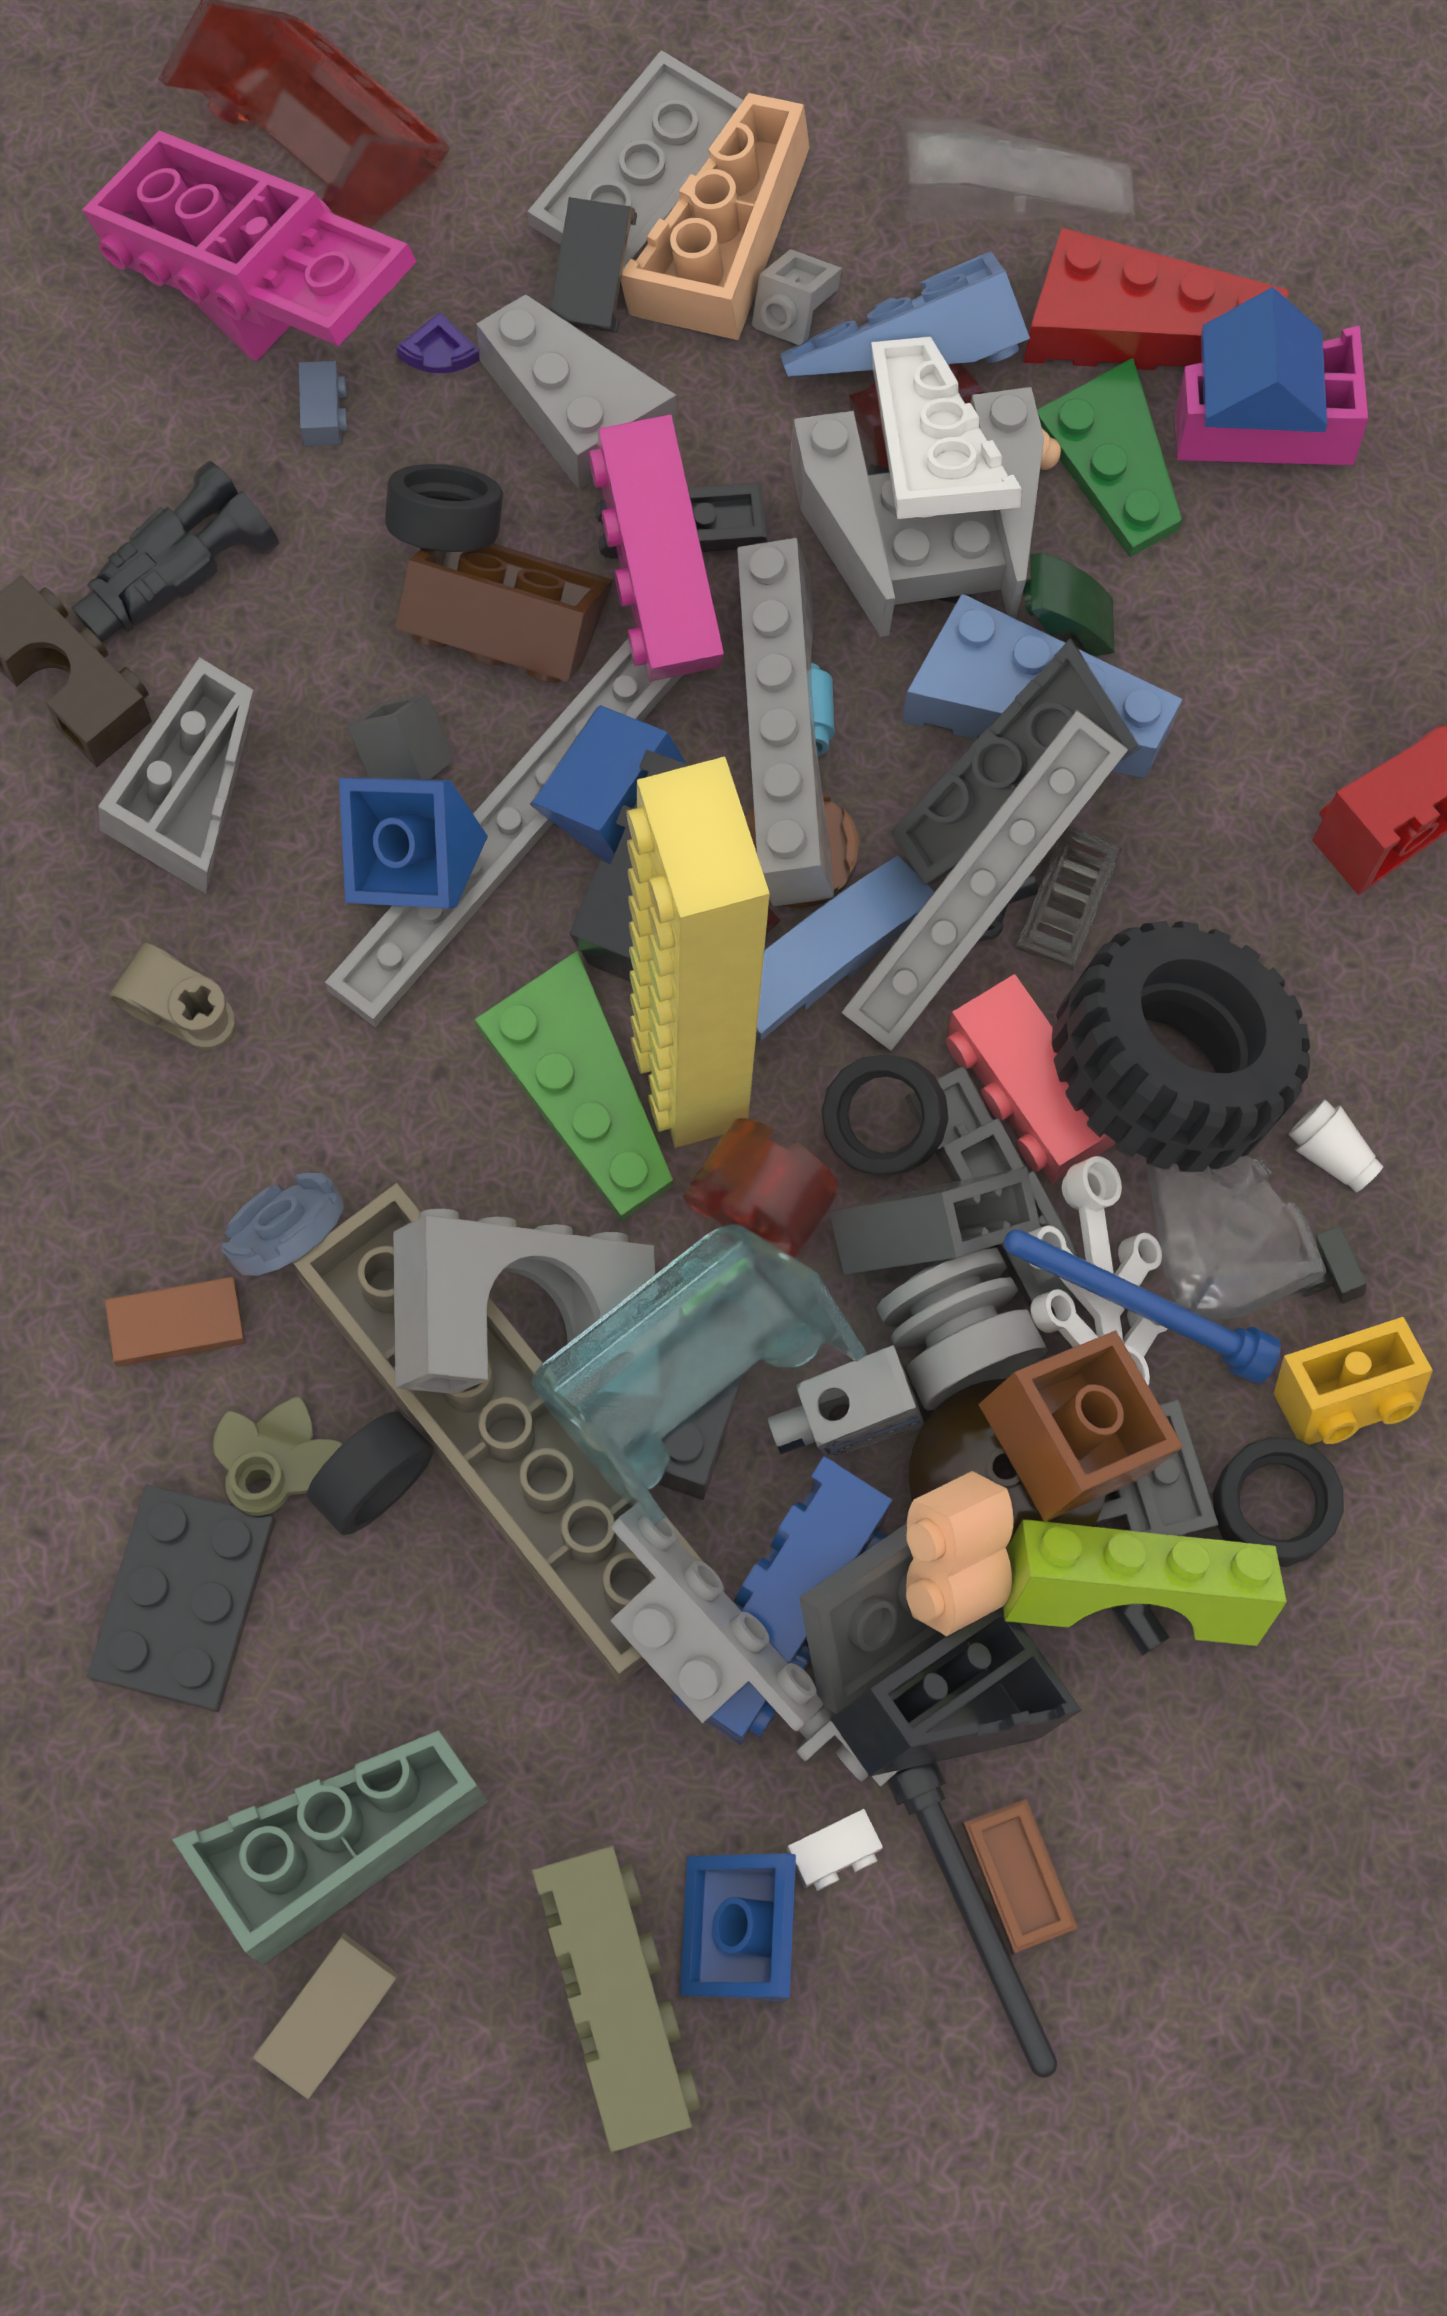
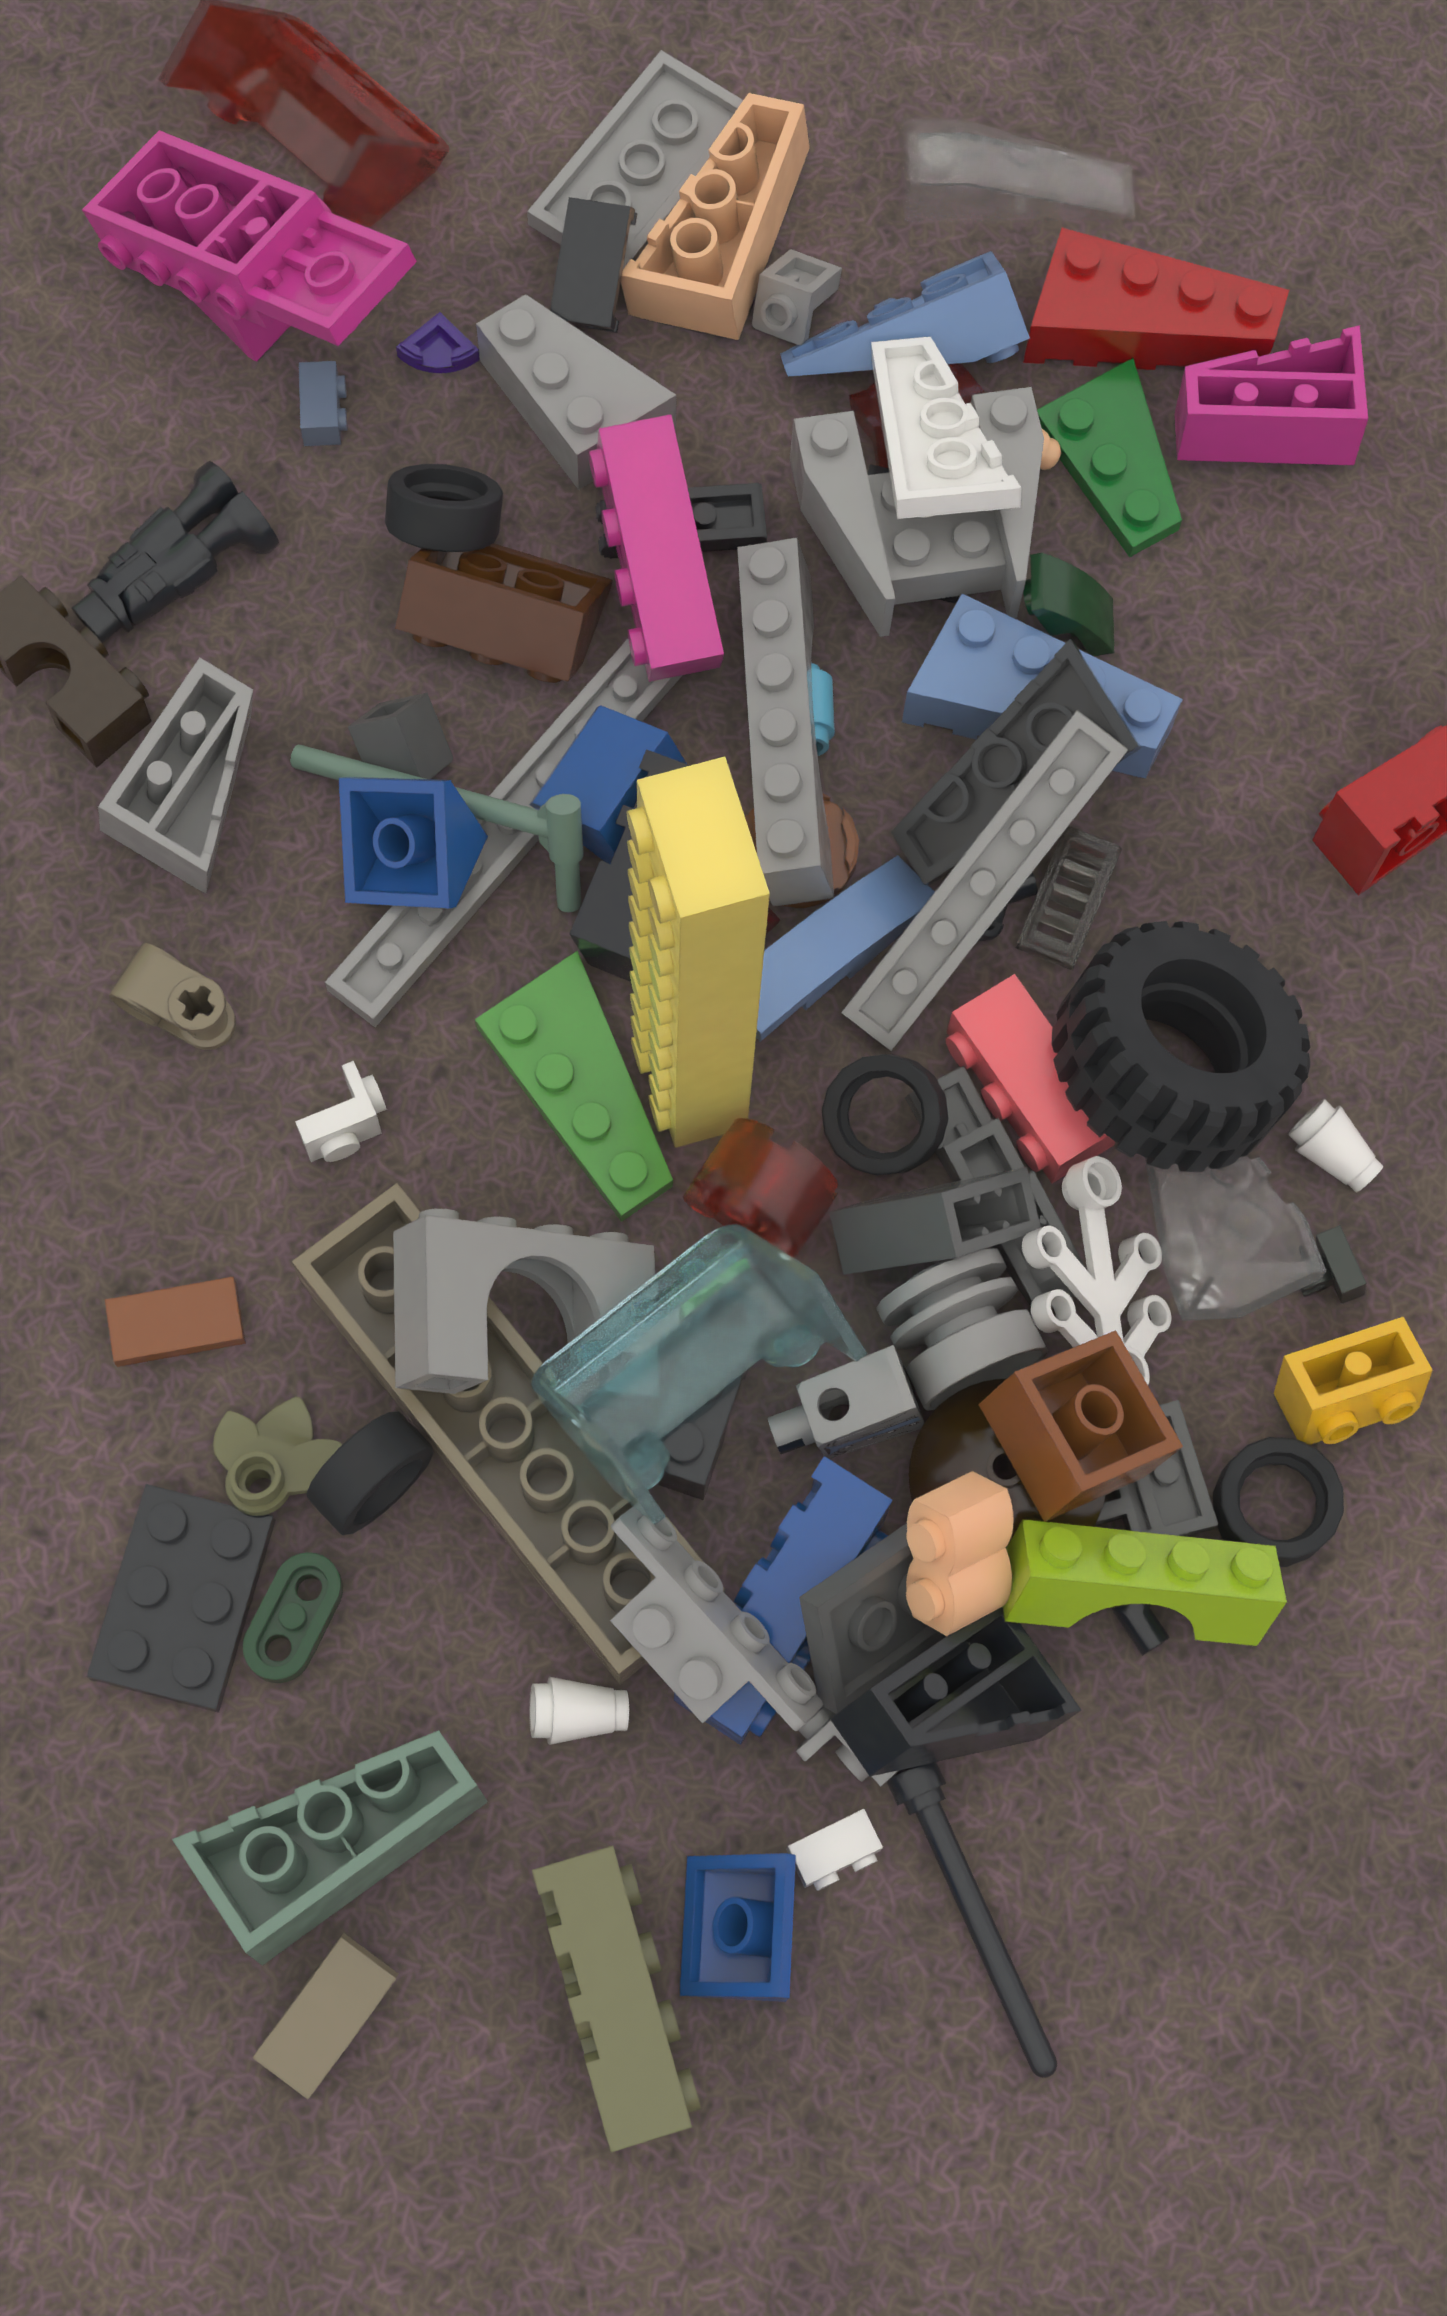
(282, 1224): sand blue tile -> none
(291, 1618): none -> dark green plate
(341, 1128): none -> white bracket
(556, 822): none -> sand green bar
(576, 1710): none -> white cone
(1019, 1876): dark orange tile -> none
(1247, 1351): blue piece -> none
(1264, 368): blue slope -> none

